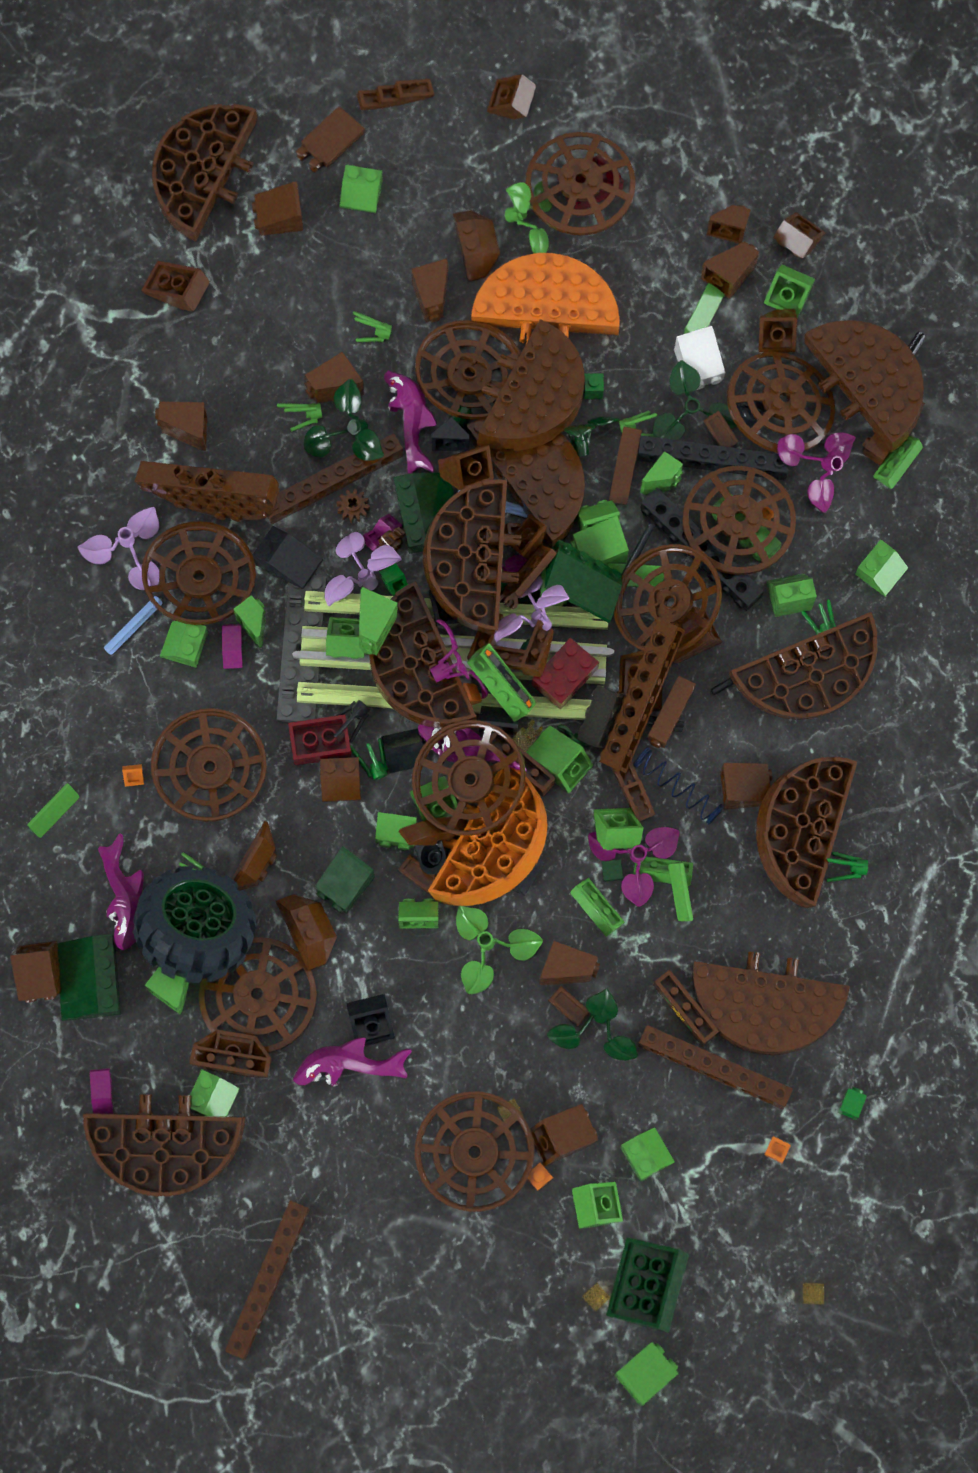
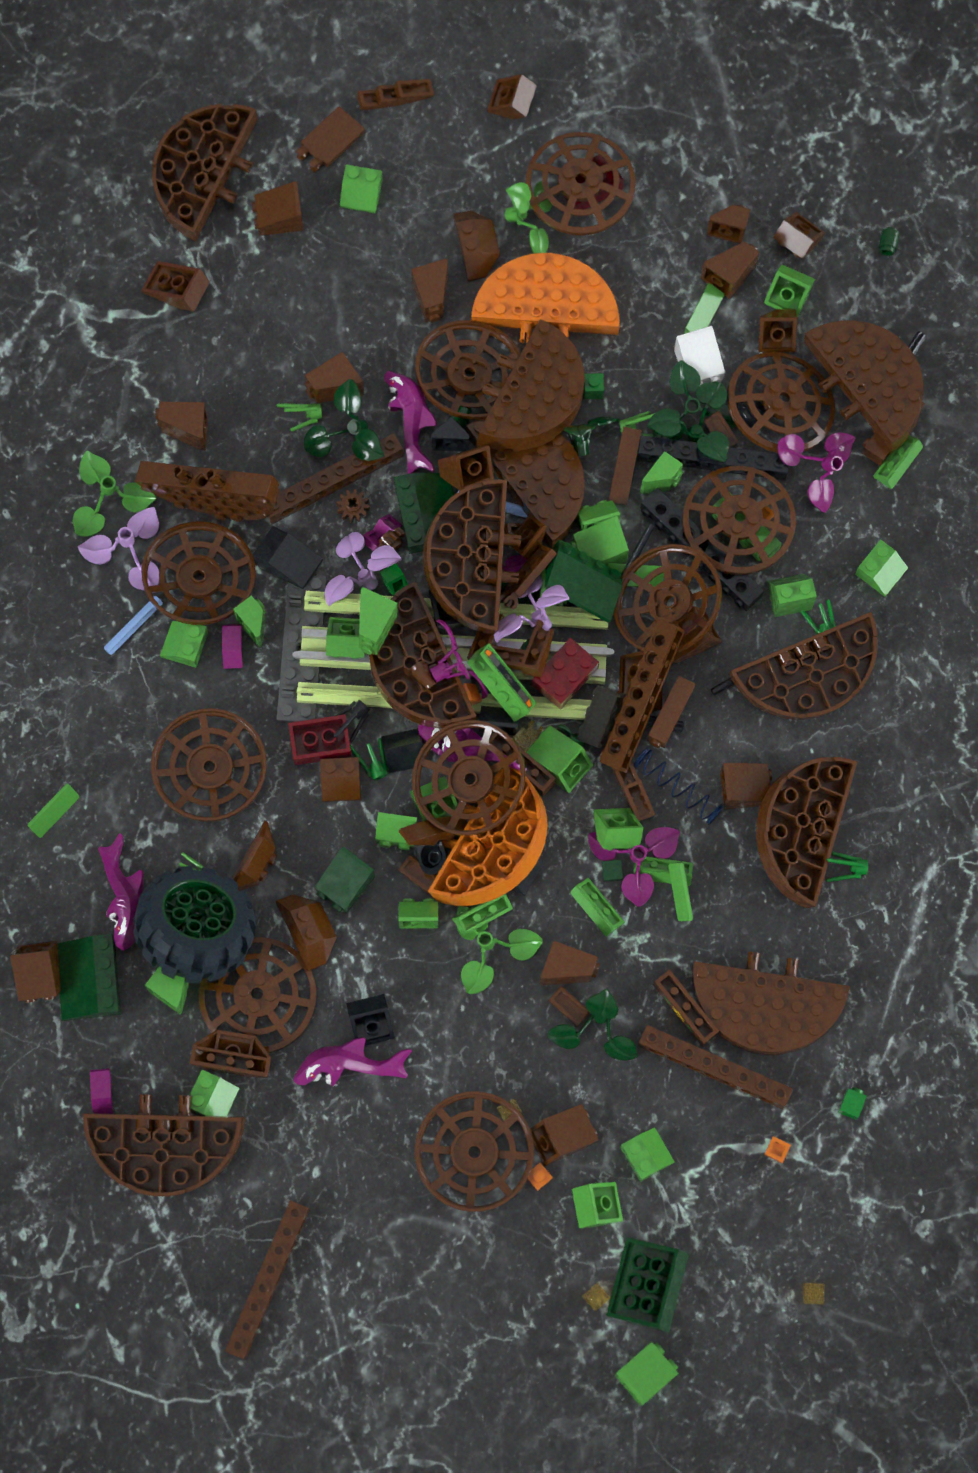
(94, 469): none -> bright green plant
(133, 775): orange plate -> none
(383, 330): bright green plant -> none
(423, 675): none -> reddish brown cone
(482, 914): none -> bright green slope
(713, 445): none -> dark green plant
(889, 241): none -> dark green brick

